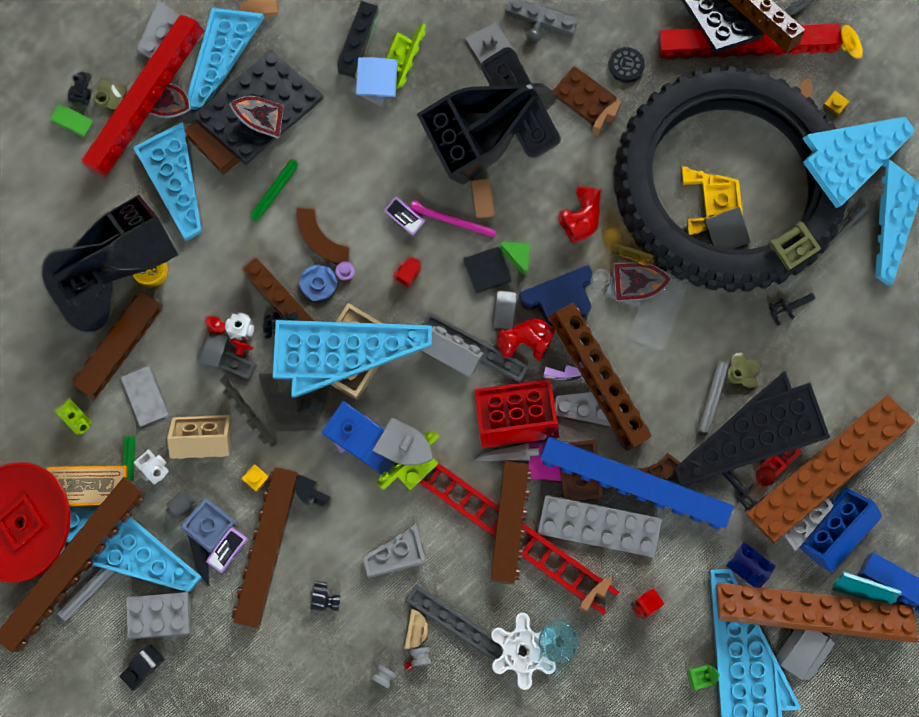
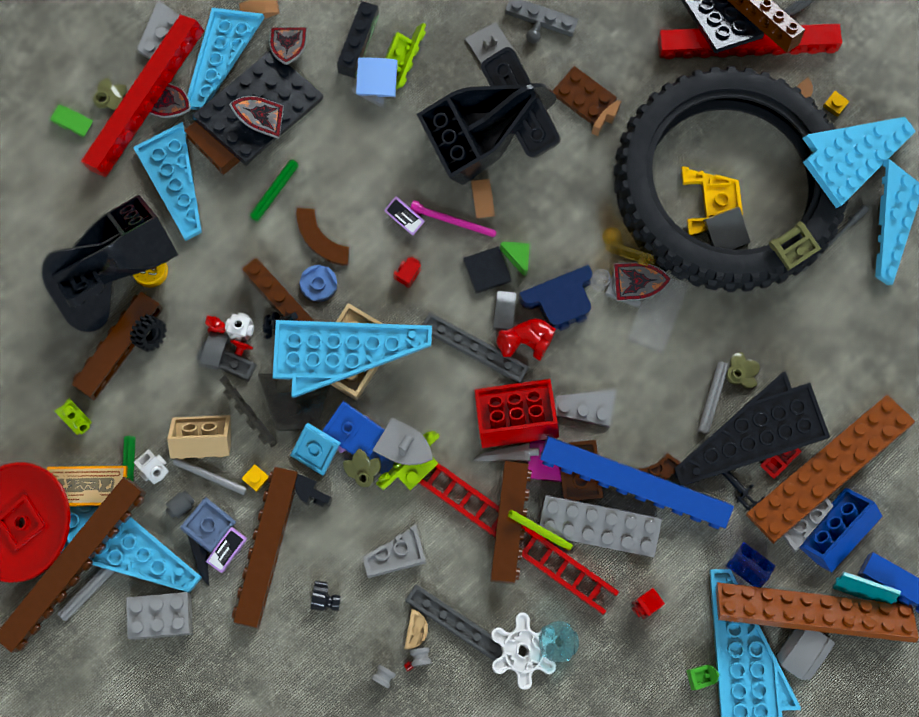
(79, 91): black piece -> none
(140, 331): none -> black tyre
(141, 667): black brick -> none
(145, 396): flat silver piece -> none
(210, 476): none -> light grey piece
(287, 43): none -> shield
(315, 449): none -> medium azure tile
(345, 271): lavender plate -> none
(361, 466): none -> olive plate
(454, 351): light grey brick -> none
(540, 530): none -> lime piece
(570, 374): lavender slope -> none
(583, 223): red animal -> none
(590, 372): reddish brown brick -> none
(599, 591): medium nougat slope -> none
(626, 64): black tile -> none
(765, 477): clear red plate -> none
(788, 308): black piece -> none
(851, 42): yellow dish -> none

